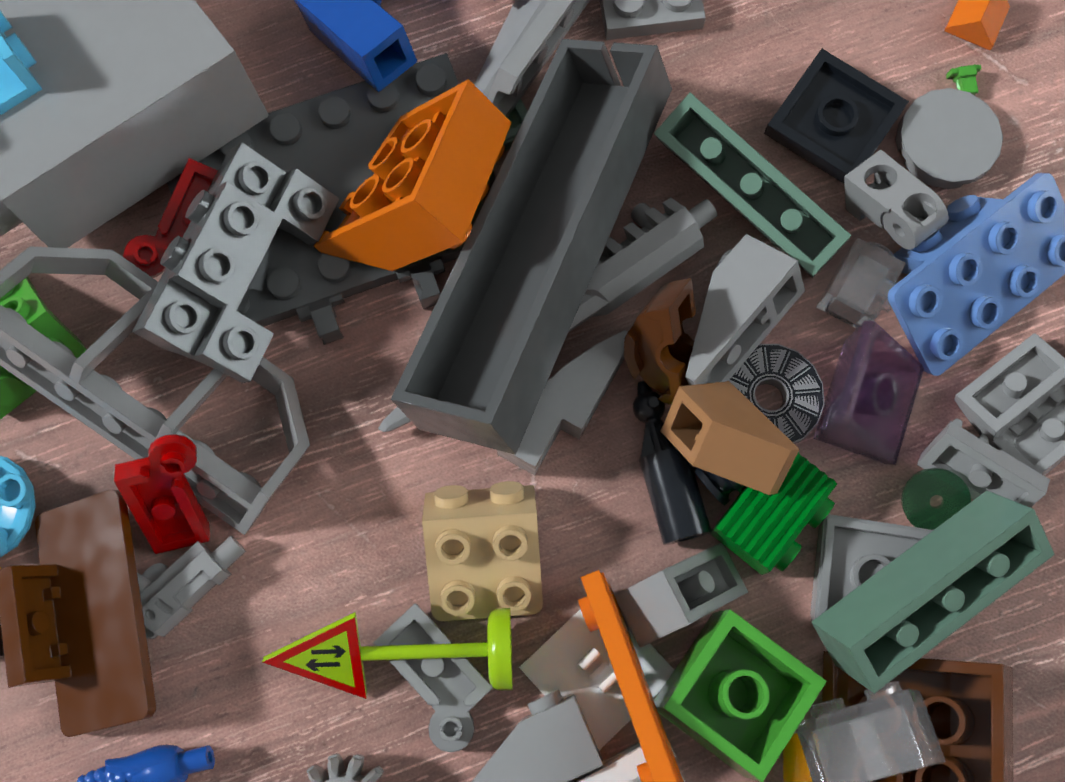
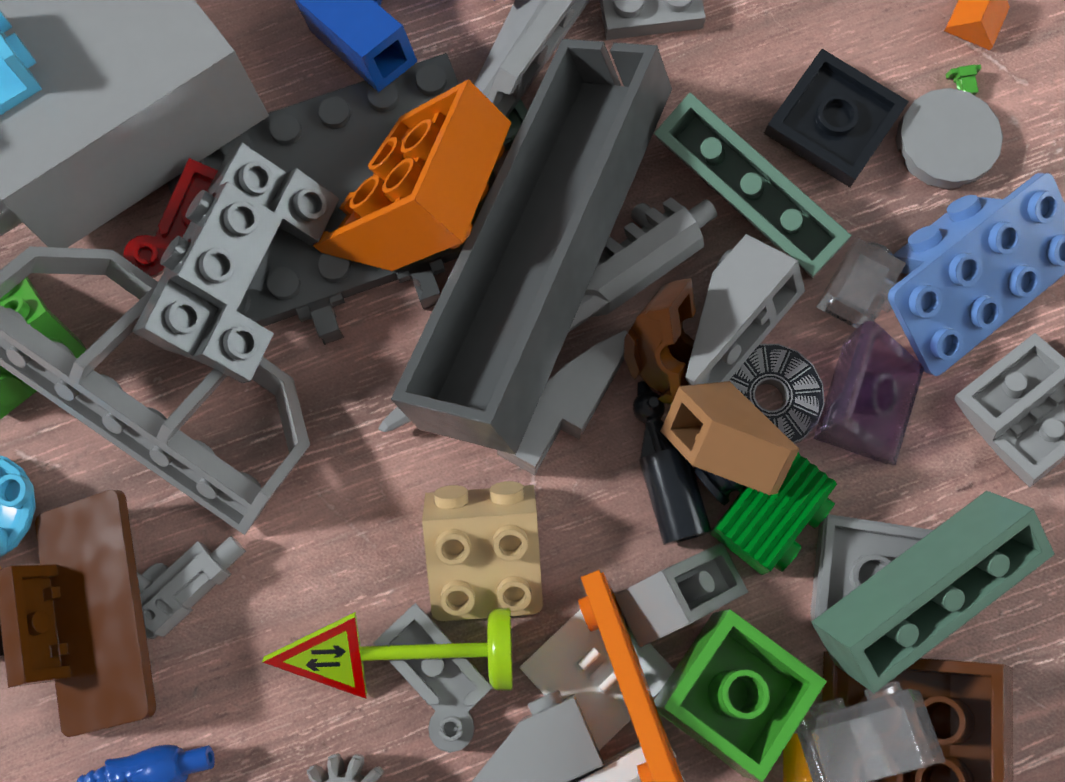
(162, 495): red hinge -> none
(894, 200): light grey leg -> none
(926, 484): clear green wheel -> none
(983, 466): light grey plate -> none

